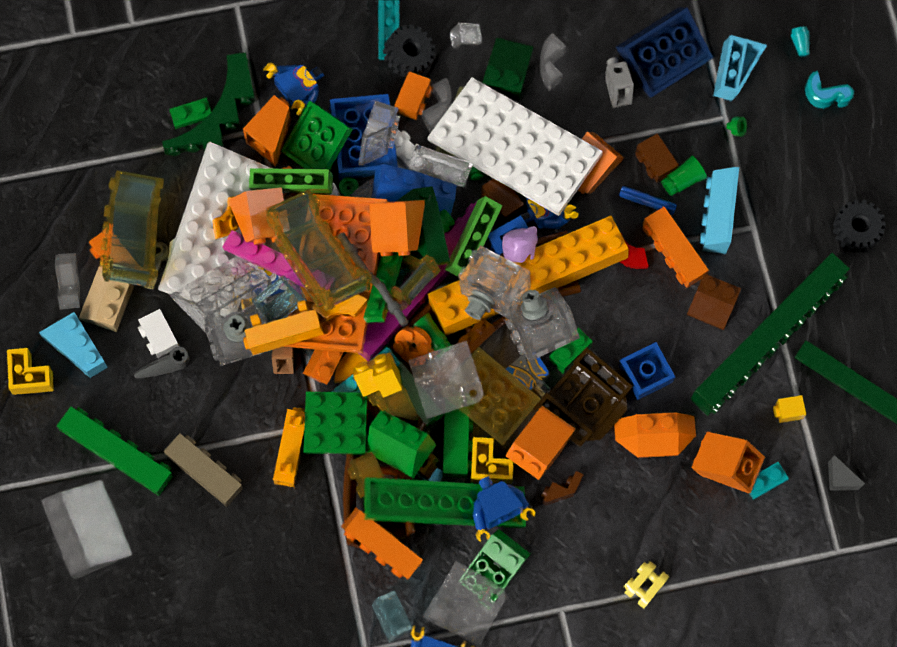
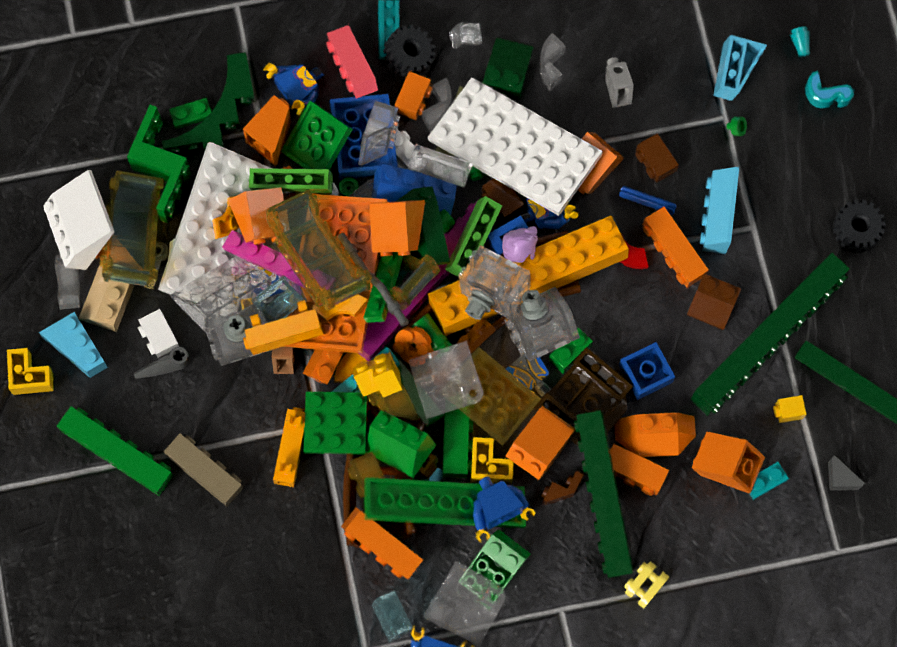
(79, 221): none -> white slope
(86, 528): clear slope -> none
(159, 163): none -> green bracket
(352, 62): none -> coral brick
(604, 493): none -> dark green brick
(637, 470): none -> orange brick
(665, 51): dark blue slope -> none
(684, 176): green plant -> none

